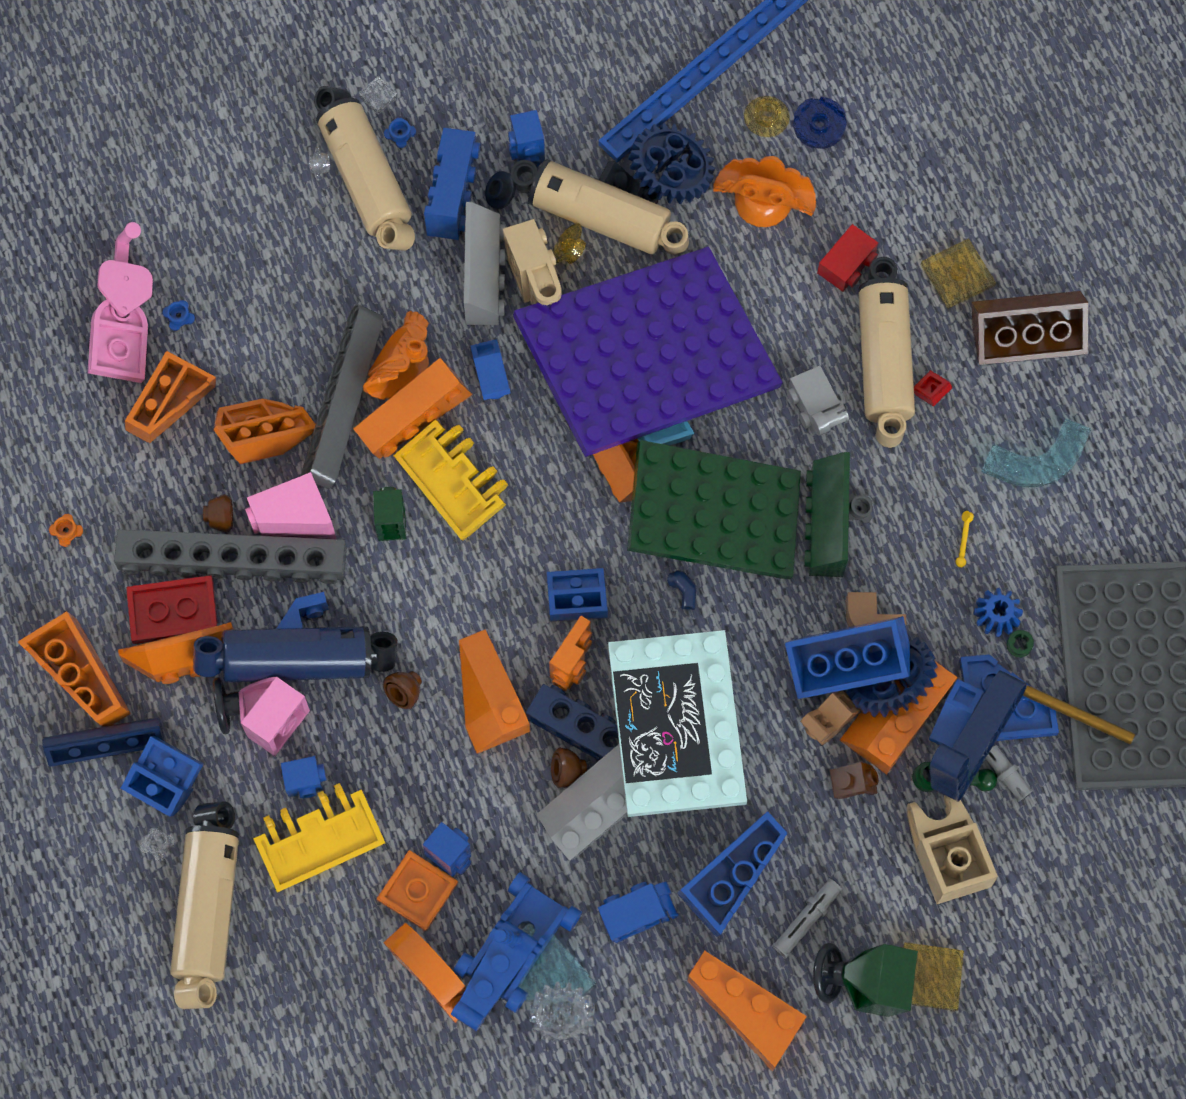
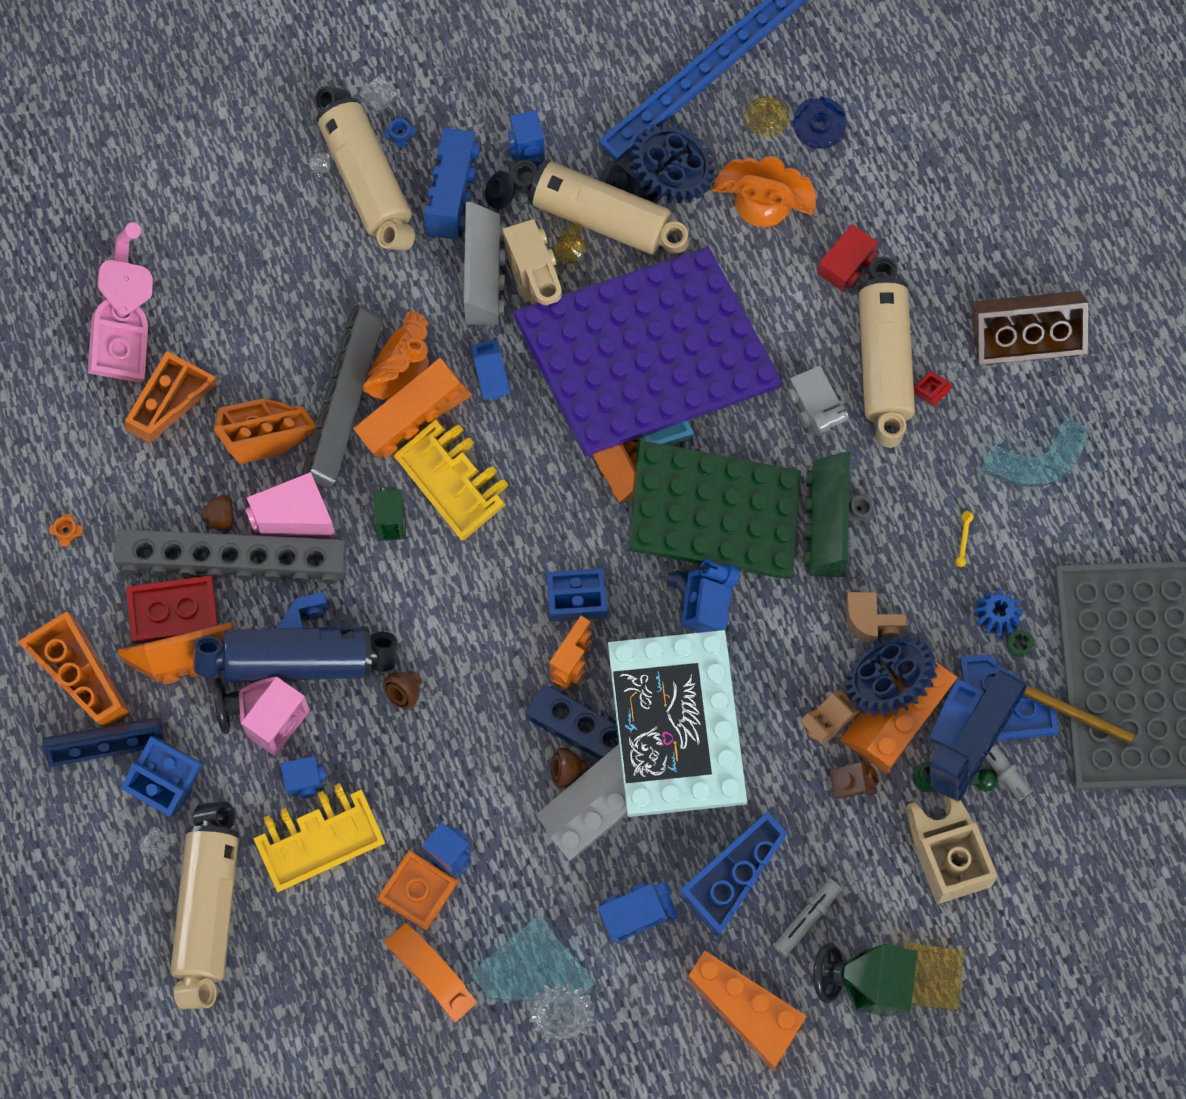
(178, 308): blue plate -> none
(489, 698): orange wedge -> none
(510, 952): blue piece -> none
(709, 596): none -> blue hinge
(849, 657): blue slope -> none
(958, 273): clear yellow plate -> none

